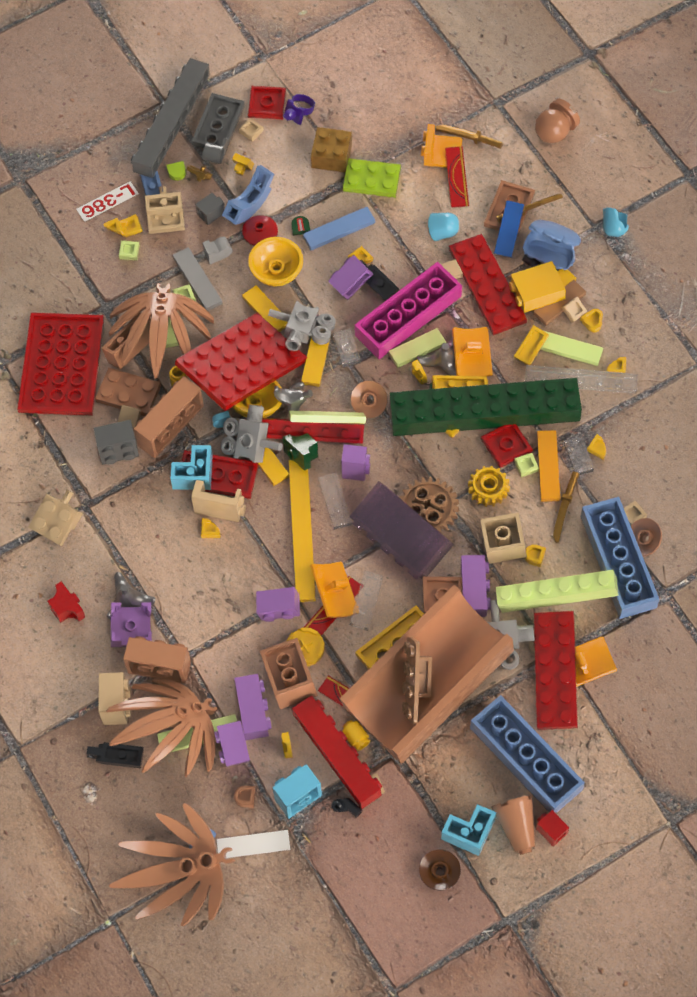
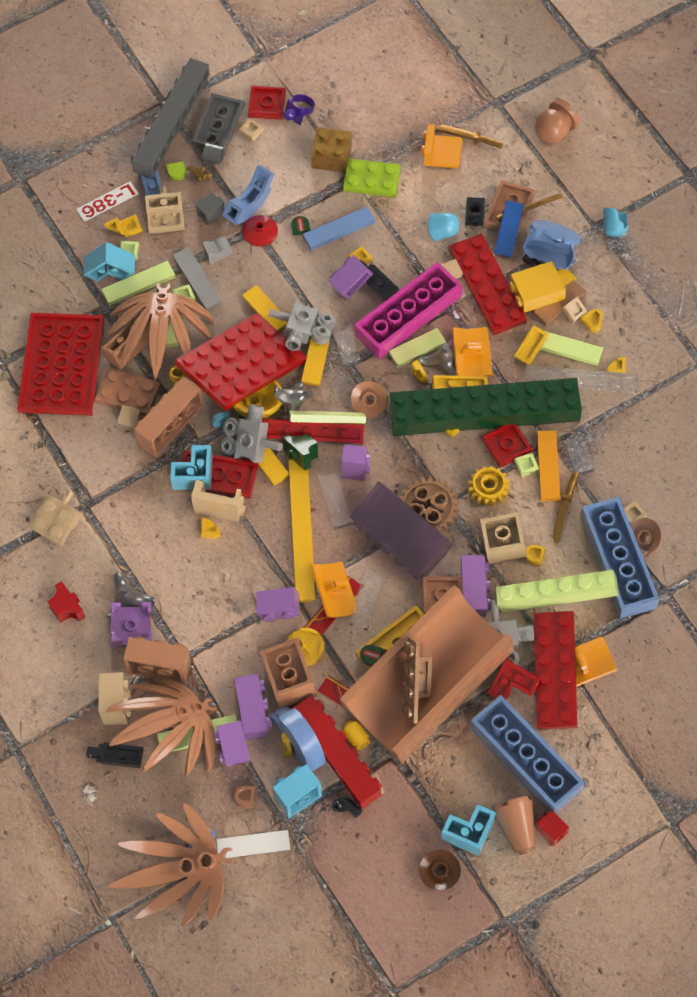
(109, 261): none -> medium azure brick
(116, 442): dark grey brick -> none
(138, 283): none -> yellowish green tile
(242, 163): yellow tile -> none
(275, 254): yellow hat -> none
(301, 736): none -> medium blue arch
(370, 654): none -> dark green tile
(457, 176): red sticker -> none
(475, 205): none -> black brick
(513, 676): none -> red tile
(597, 447): yellow tile -> none

